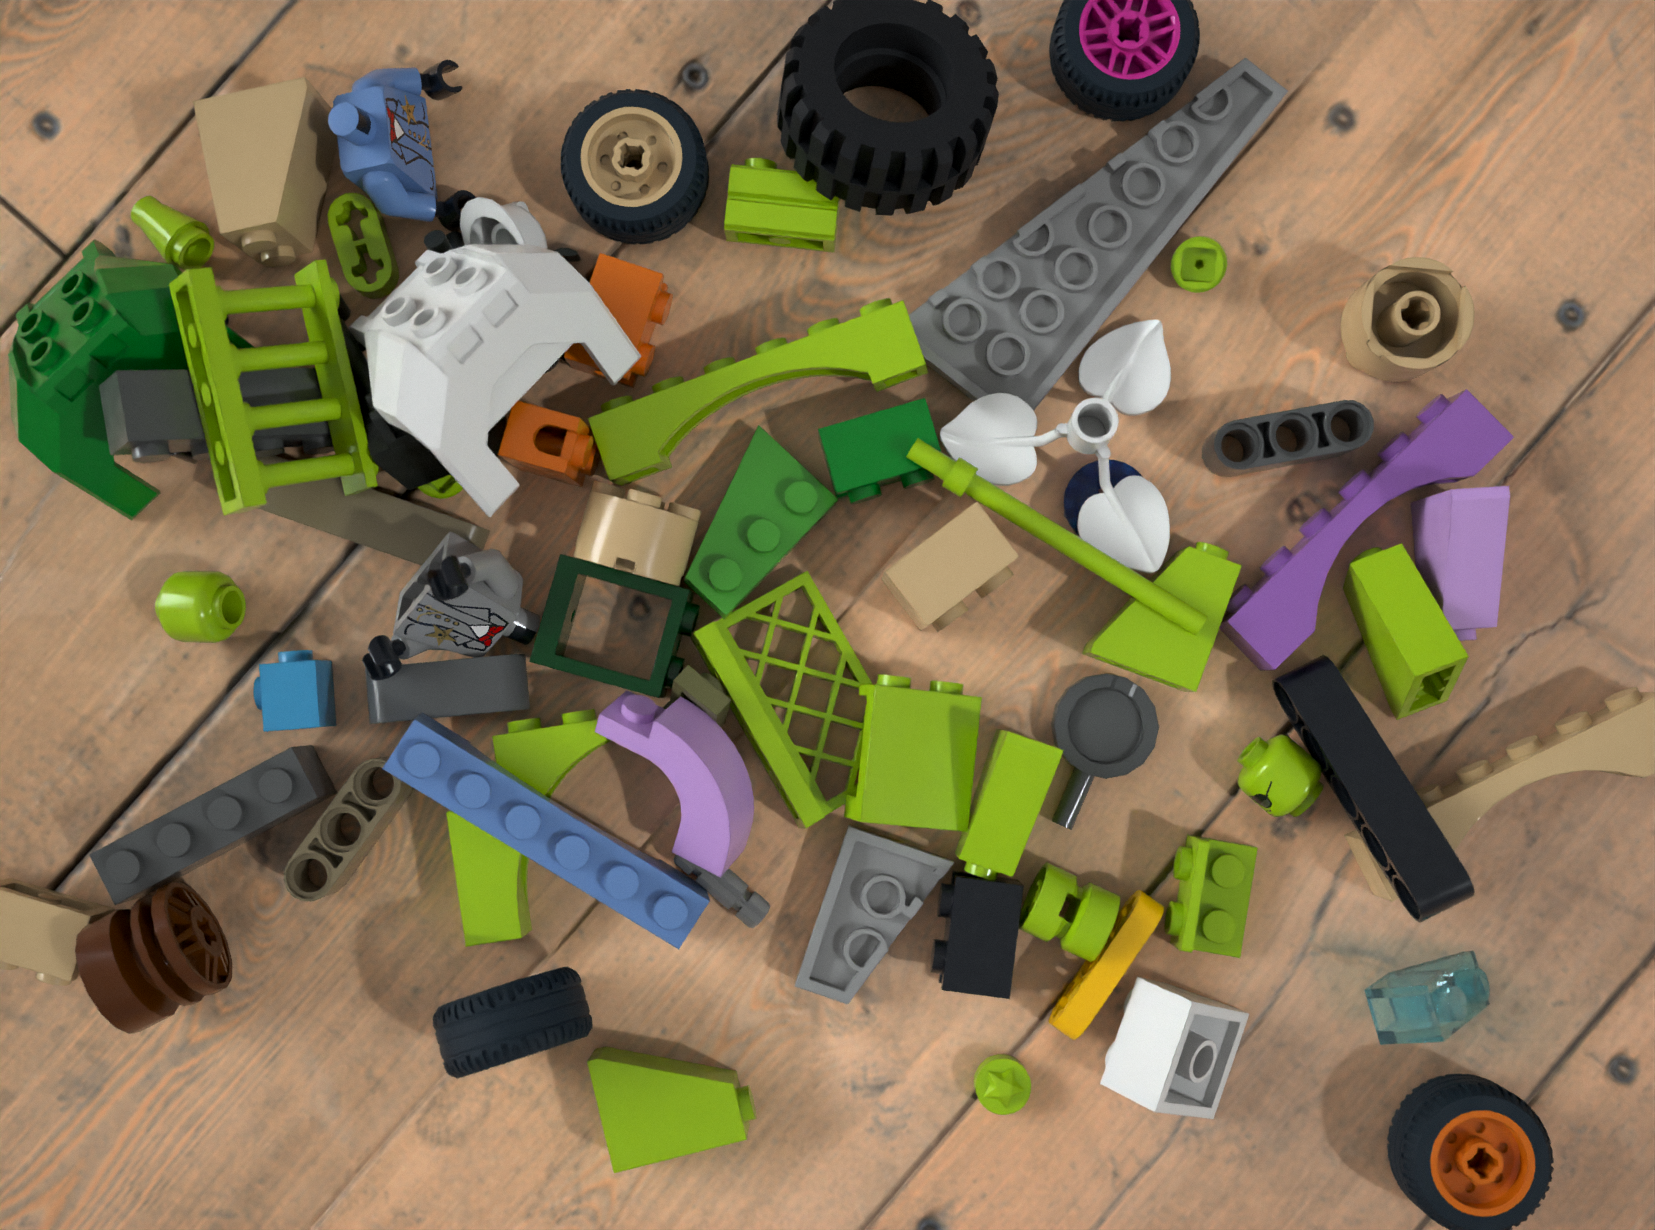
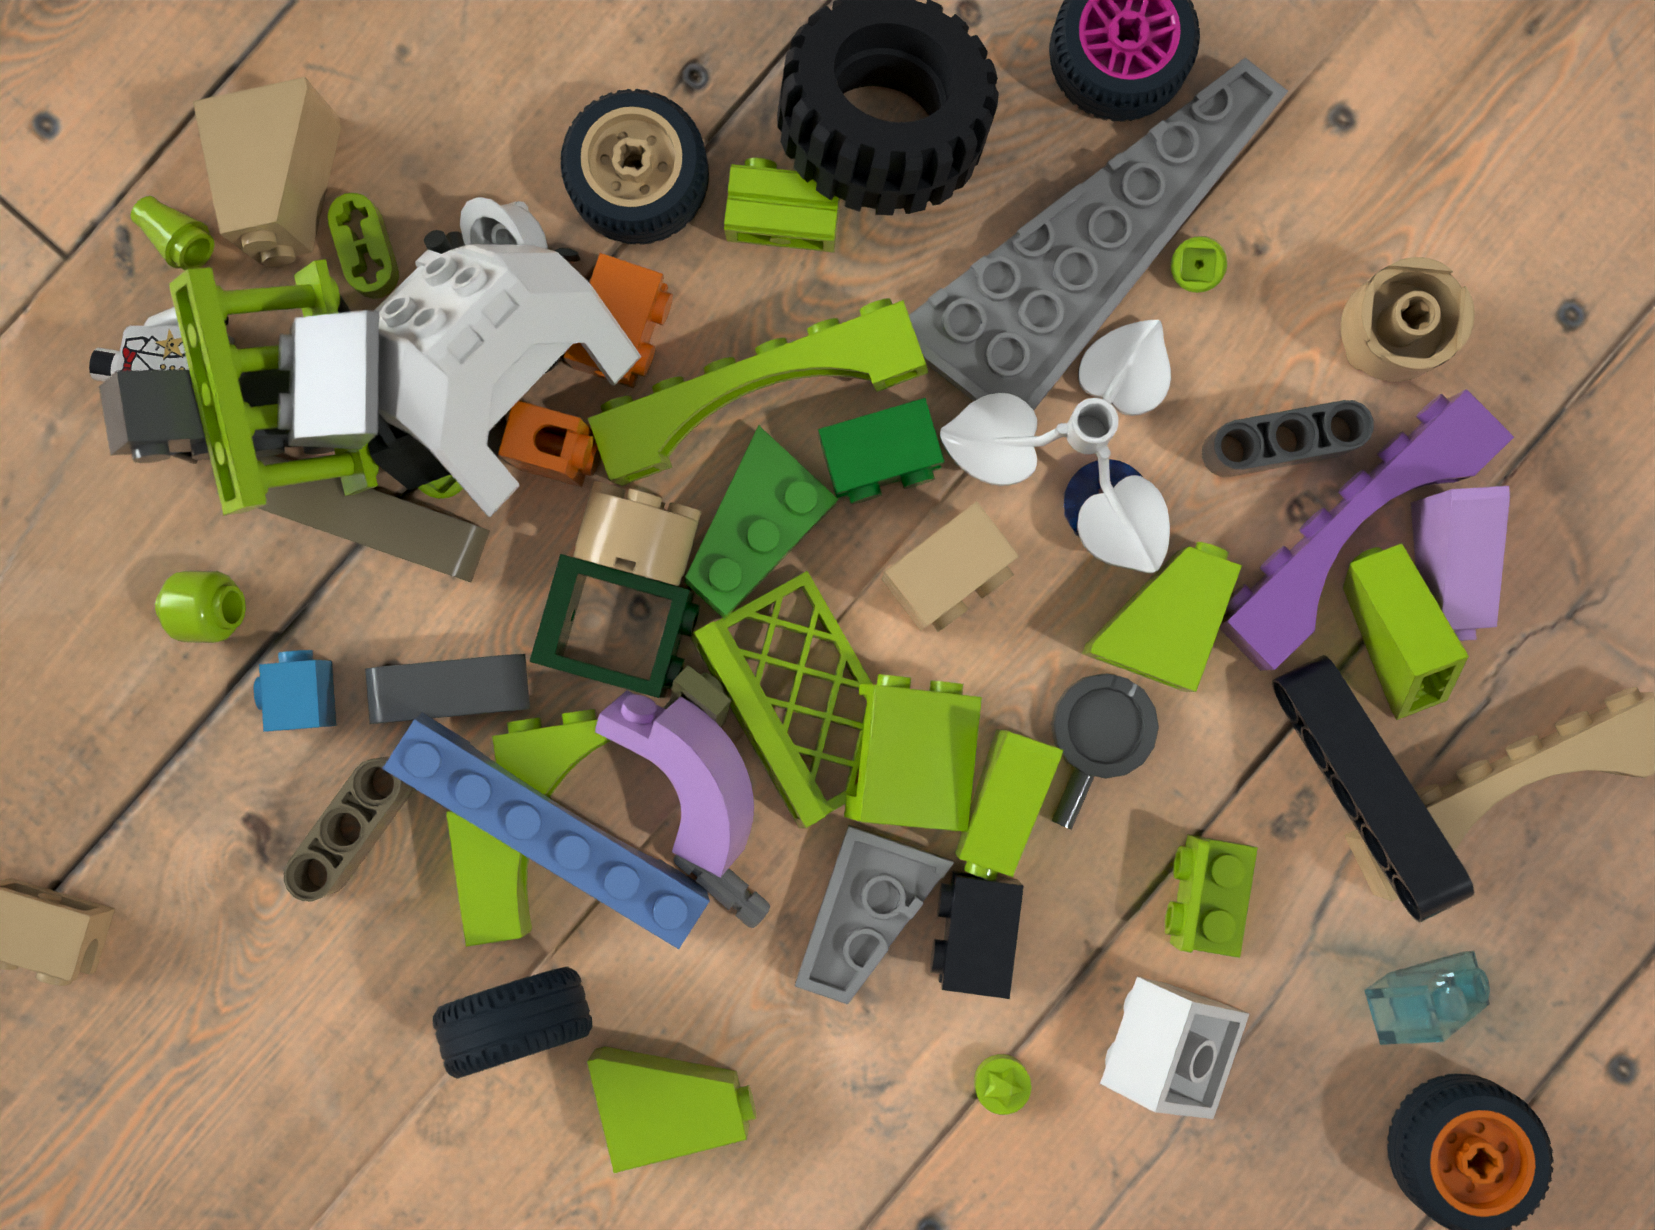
(85, 328): green piece -> none
(153, 958): reddish brown wheel -> none
(213, 824): dark grey brick -> none
(330, 380): none -> slope
(388, 142): medium blue torso -> none
(456, 604): light grey torso -> none
(962, 478): lime bar -> none
(1086, 921): lime wheel -> none
(1099, 978): yellow beam -> none
(1279, 776): lime head -> none

